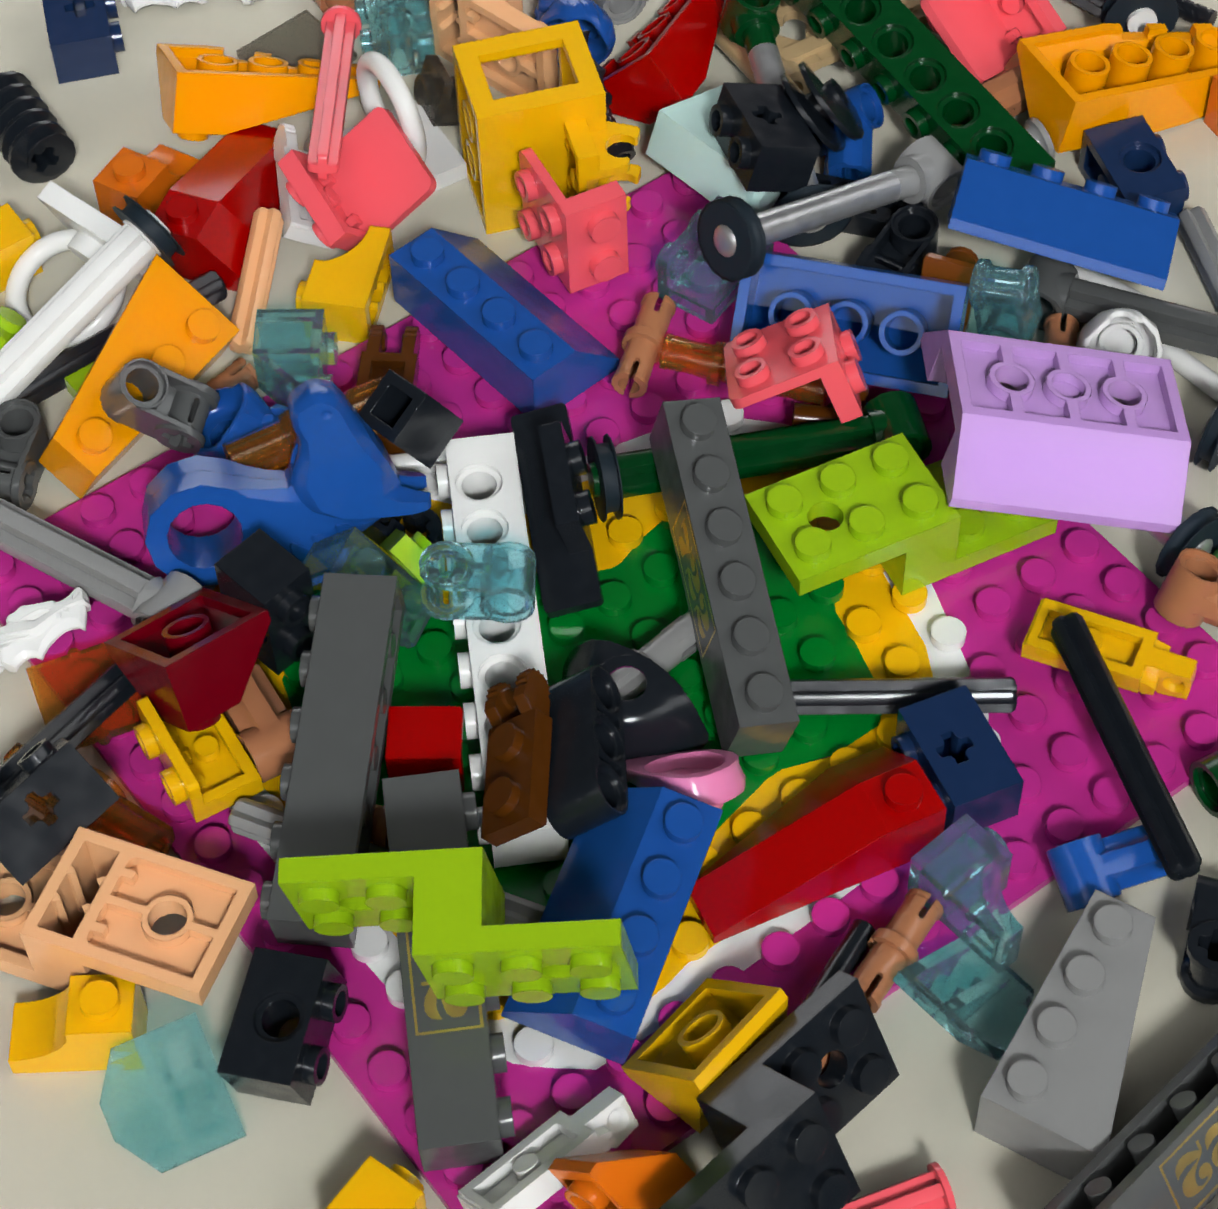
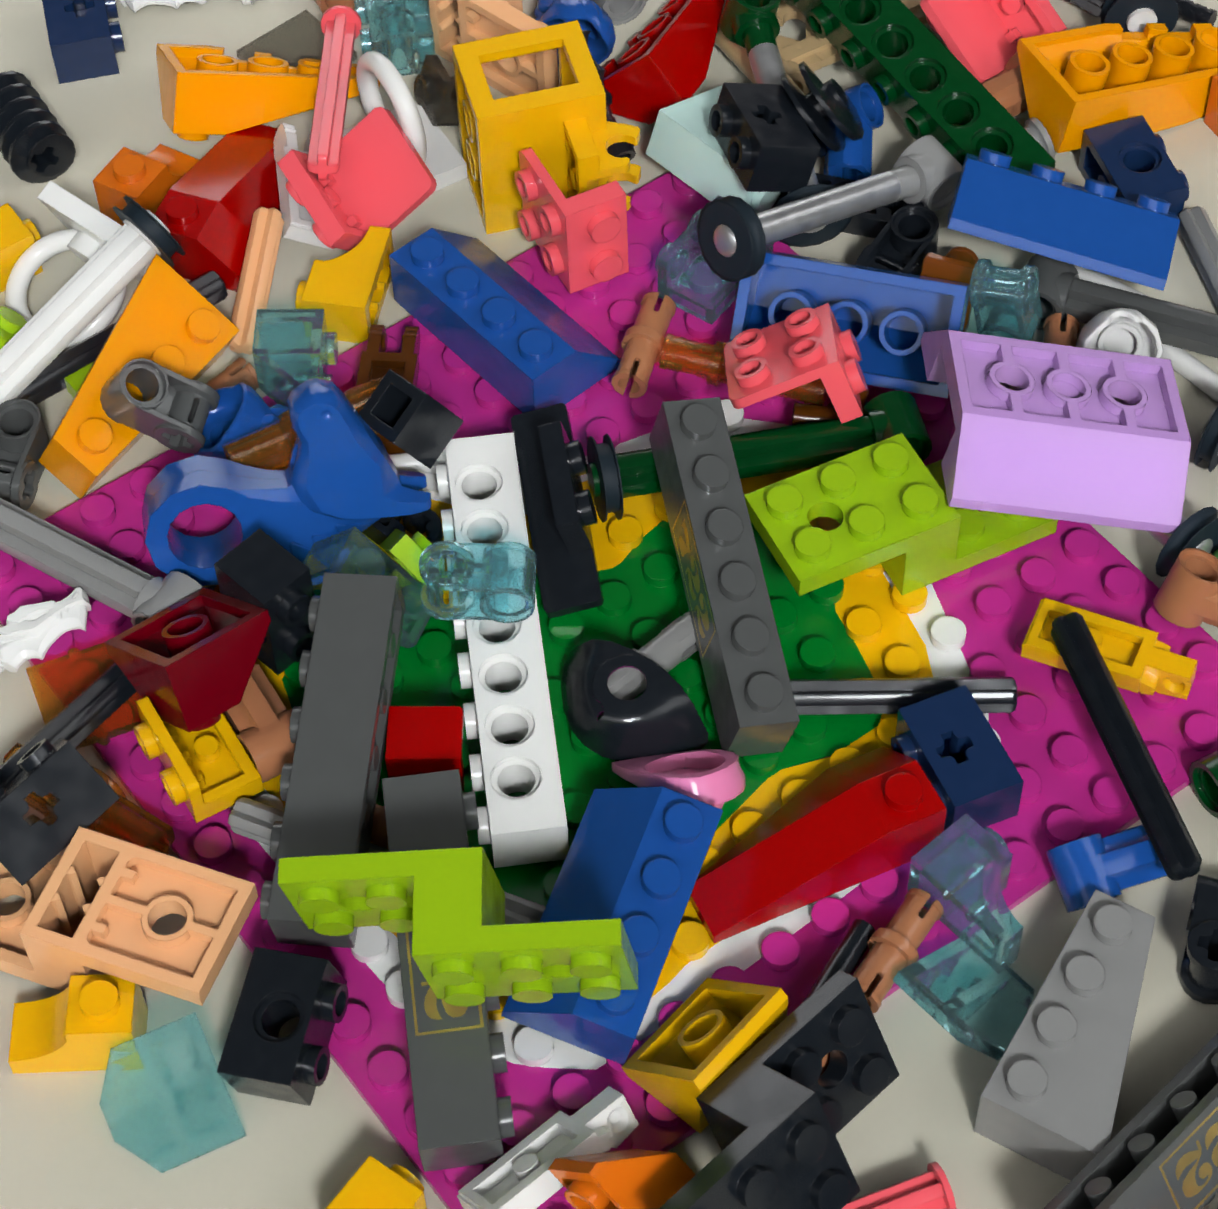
(517, 758): reddish brown hinge -> none
(586, 753): black beam -> none

